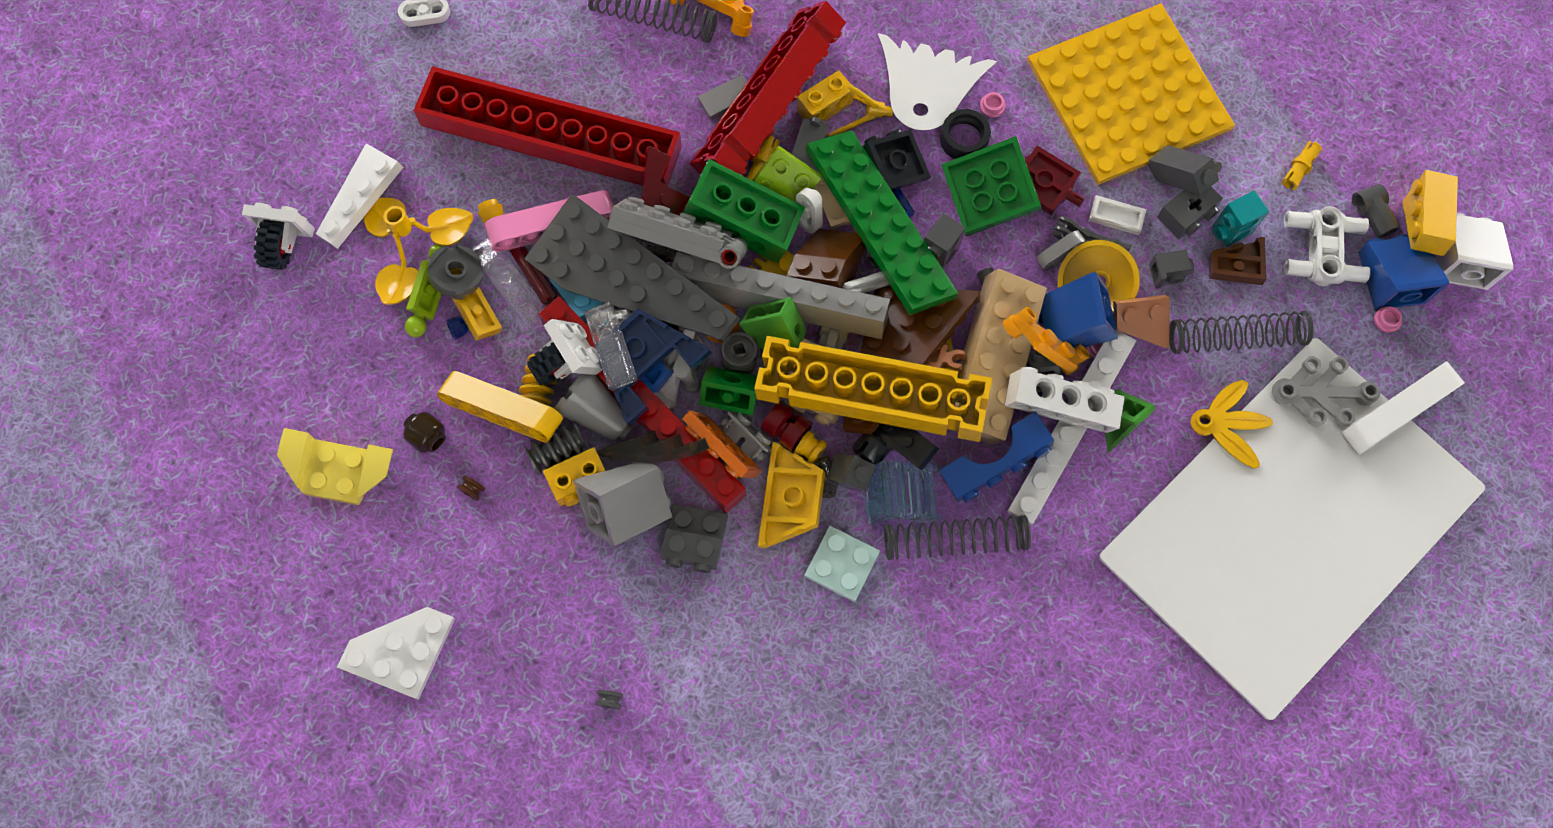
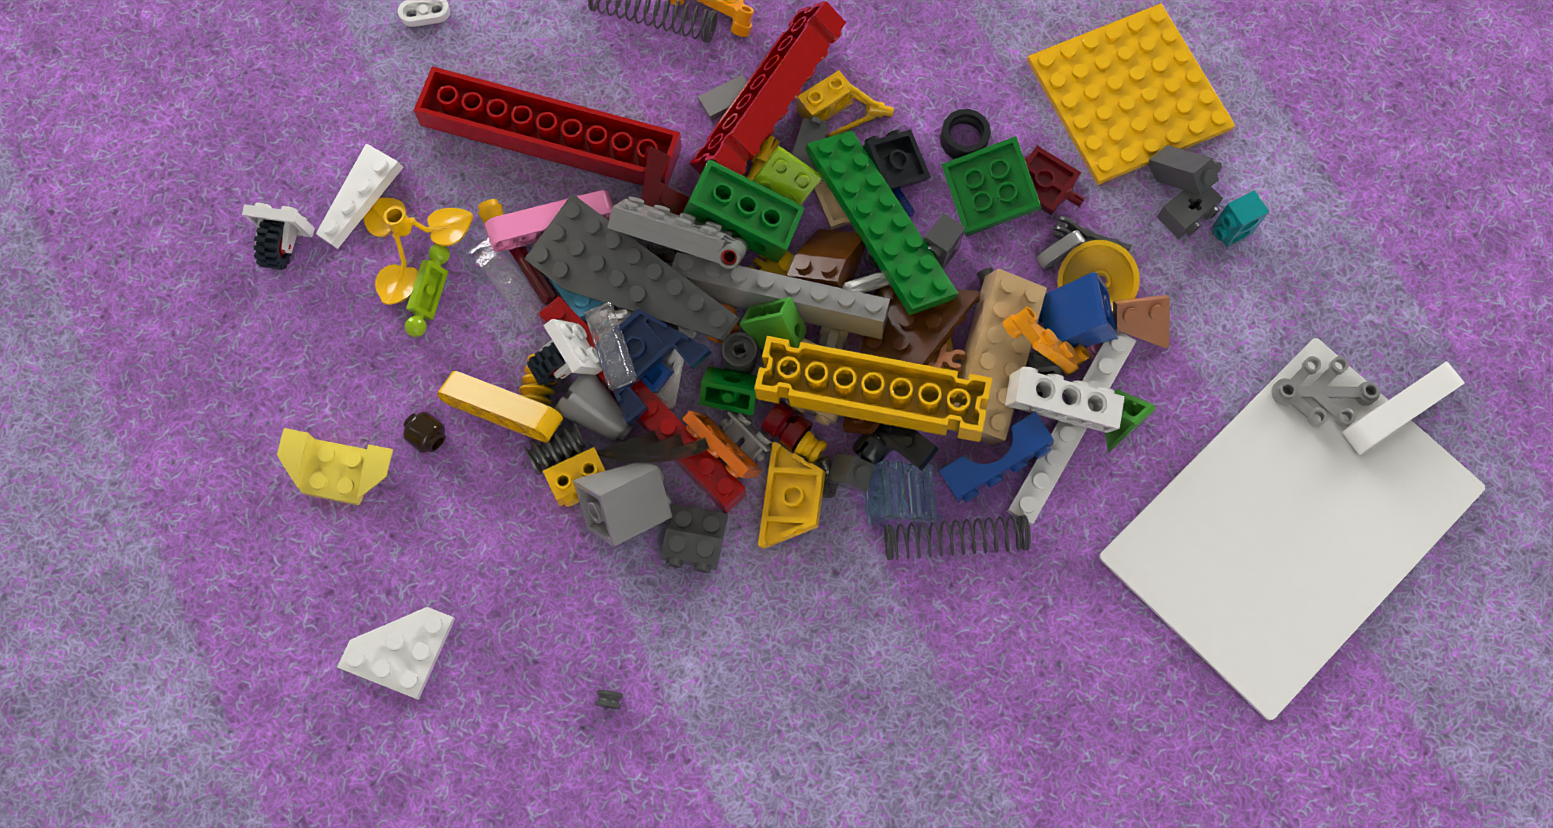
(455, 285): dark grey plate -> none
(457, 327): clear blue hinge -> none
(470, 488): reddish brown bush -> none
(477, 313): yellow plate -> none
(685, 372): light grey plate -> none
(813, 213): white plate -> none
(842, 563): light aqua plate -> none
(928, 81): white piece -> none
(992, 105): bright pink plate -> none
(1117, 215): white tile -> none
(1171, 267): dark grey brick -> none
(1239, 420): yellow plant -> none
(1240, 263): reddish brown wing -> none
(1296, 328): dark grey piece -> none
(1302, 165): yellow pin -> none
(1326, 246): white piece -> none
(1374, 205): dark grey piece -> none
(1388, 319): bright pink plate -> none
(1400, 273): blue slope -> none
(1432, 212): yellow wedge -> none
(1478, 255): white slope -> none

